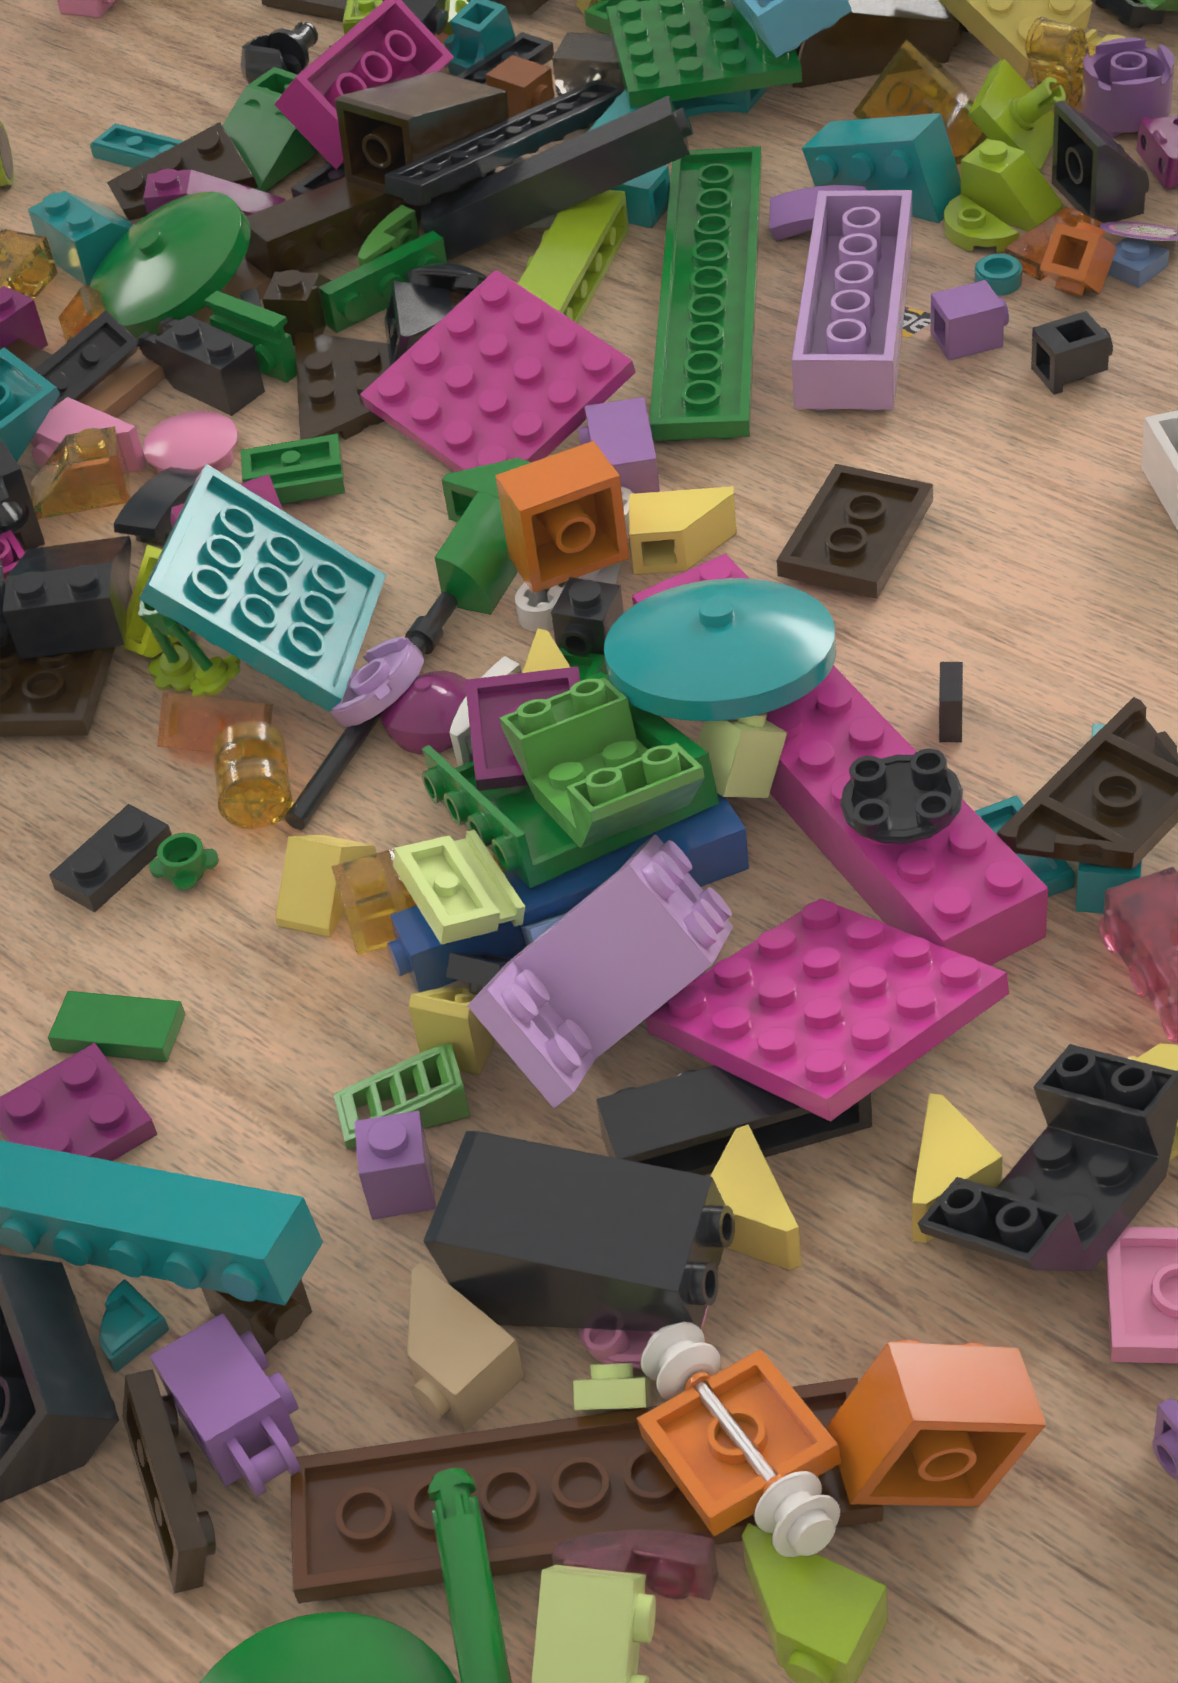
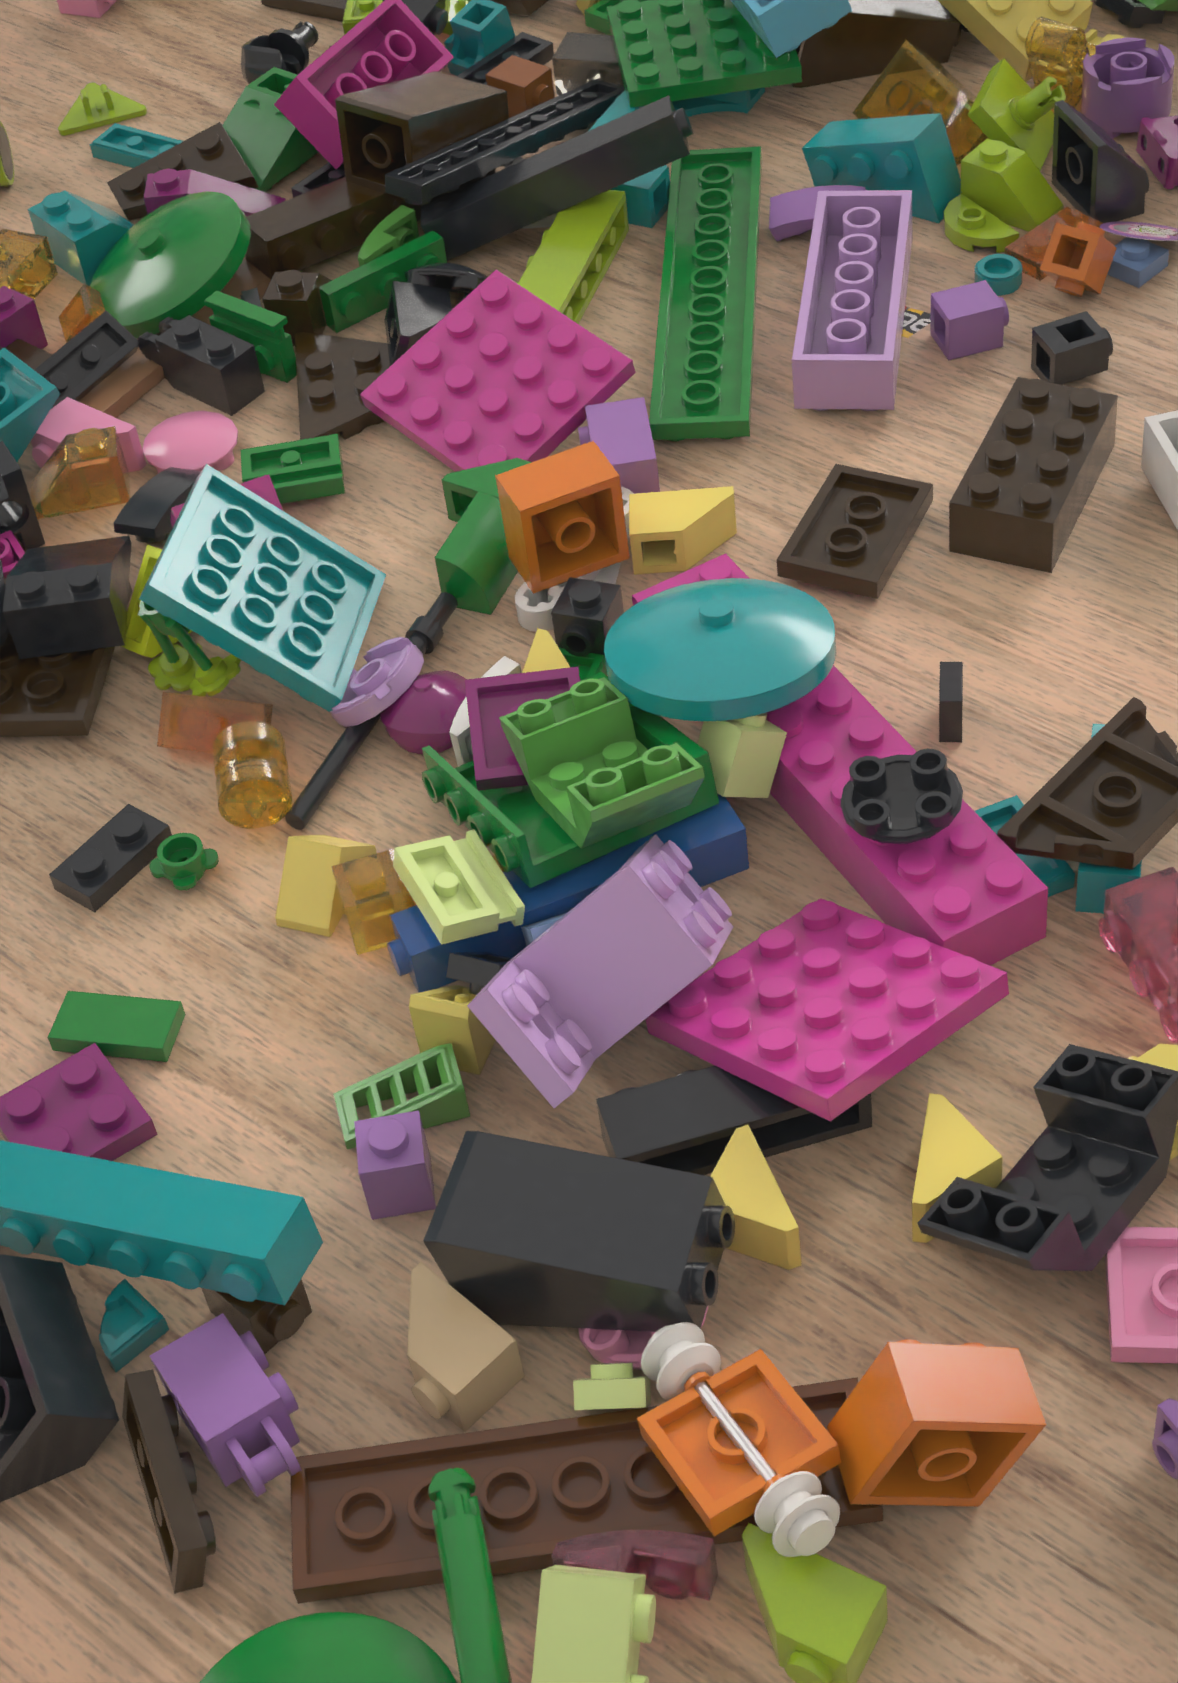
(99, 107): none -> lime piece
(1033, 474): none -> dark brown brick

